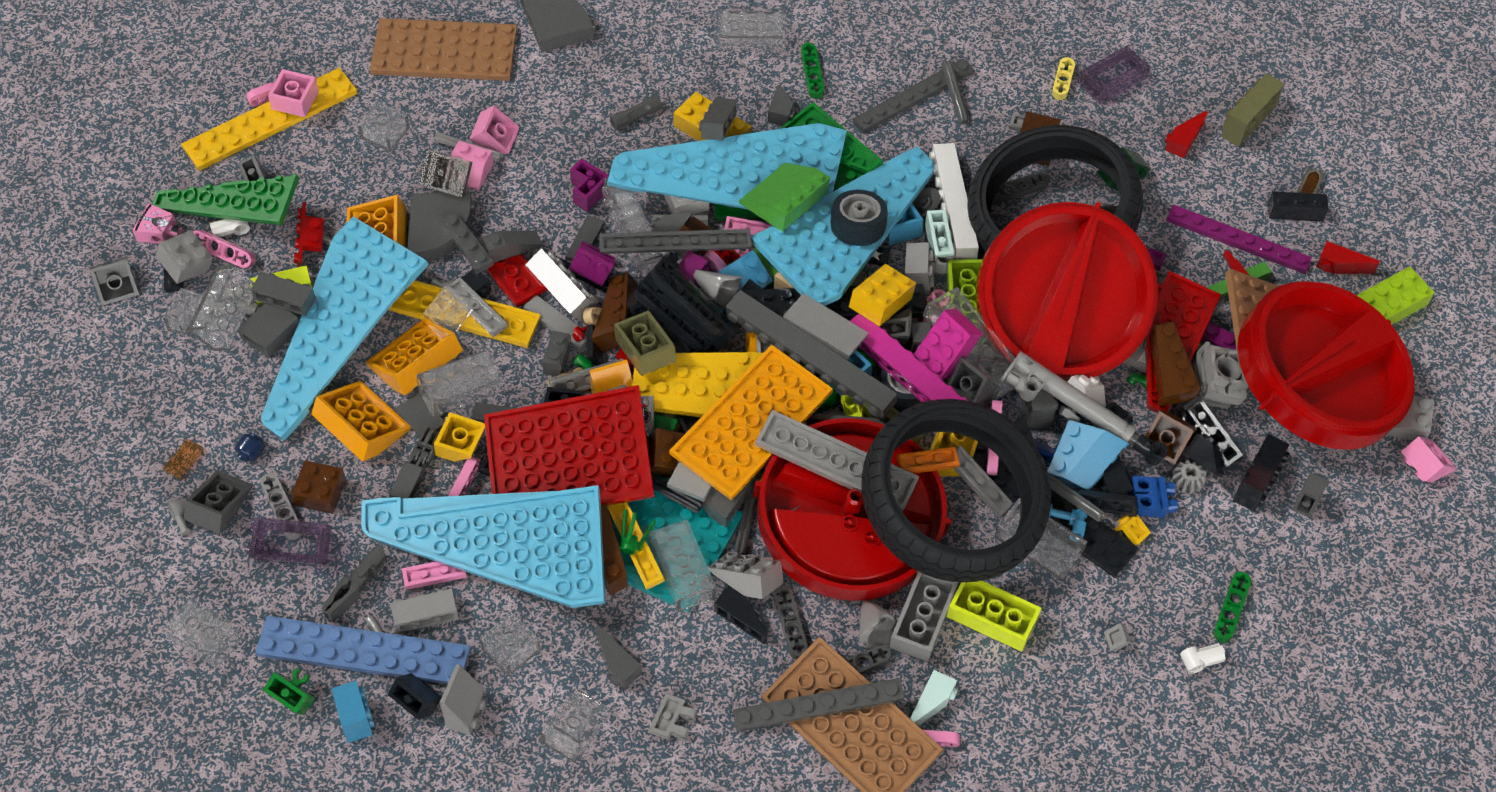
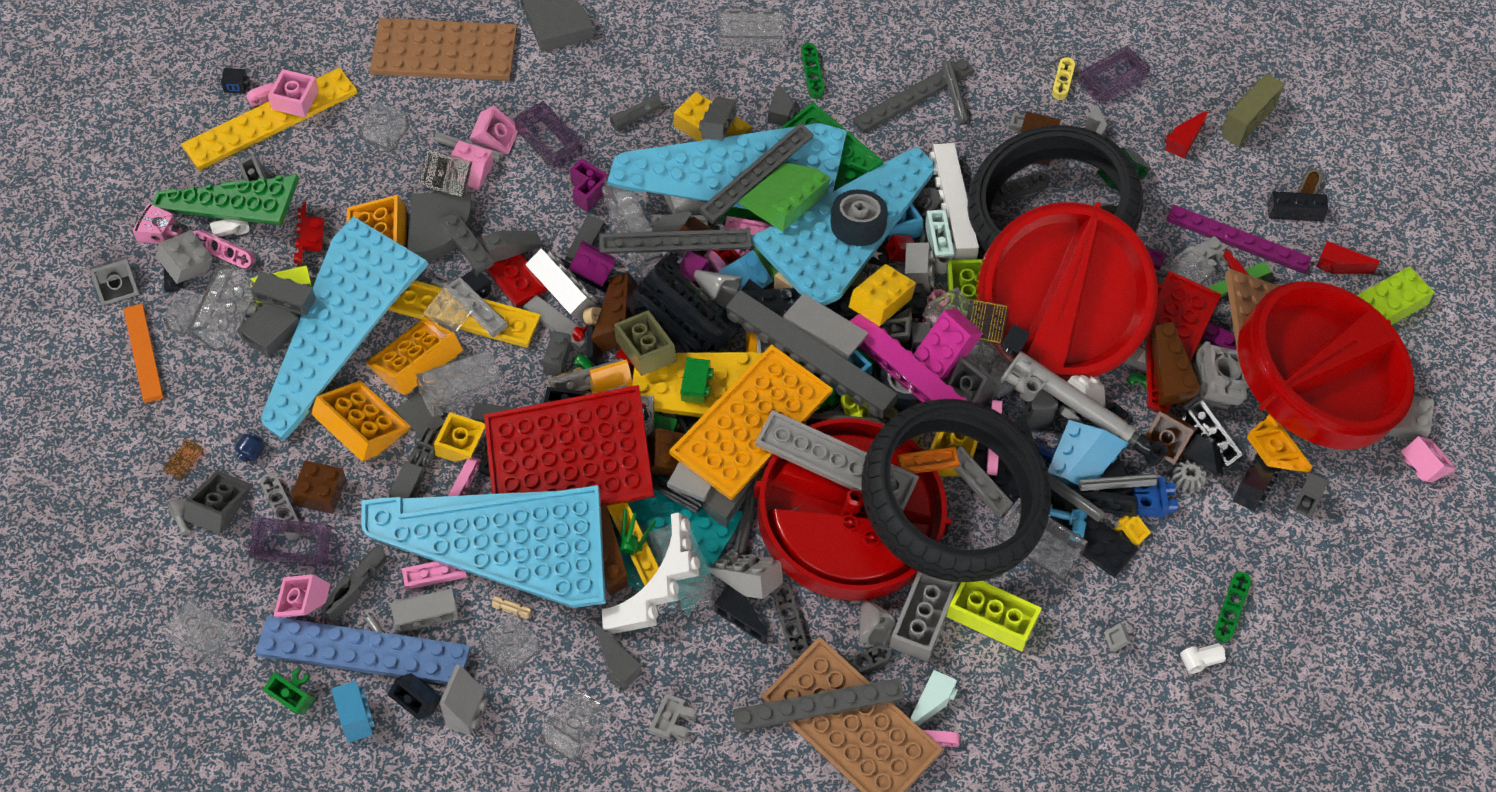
(143, 353): none -> orange tile
(235, 80): none -> black brick
(301, 595): none -> bright pink slope
(511, 606): none -> tan axle
(545, 114): none -> clear purple piece
(663, 588): none -> white arch
(696, 380): none -> green brick
(756, 173): none -> dark grey plate
(897, 247): none -> red brick
(989, 319): none -> clear smoke tile
(1014, 340): none -> black brick
(1096, 121): none -> light grey slope
(1117, 482): none -> dark grey axle
(1191, 266): none -> clear plate
(1212, 249): none -> light grey plate
(1277, 447): none -> light orange wing

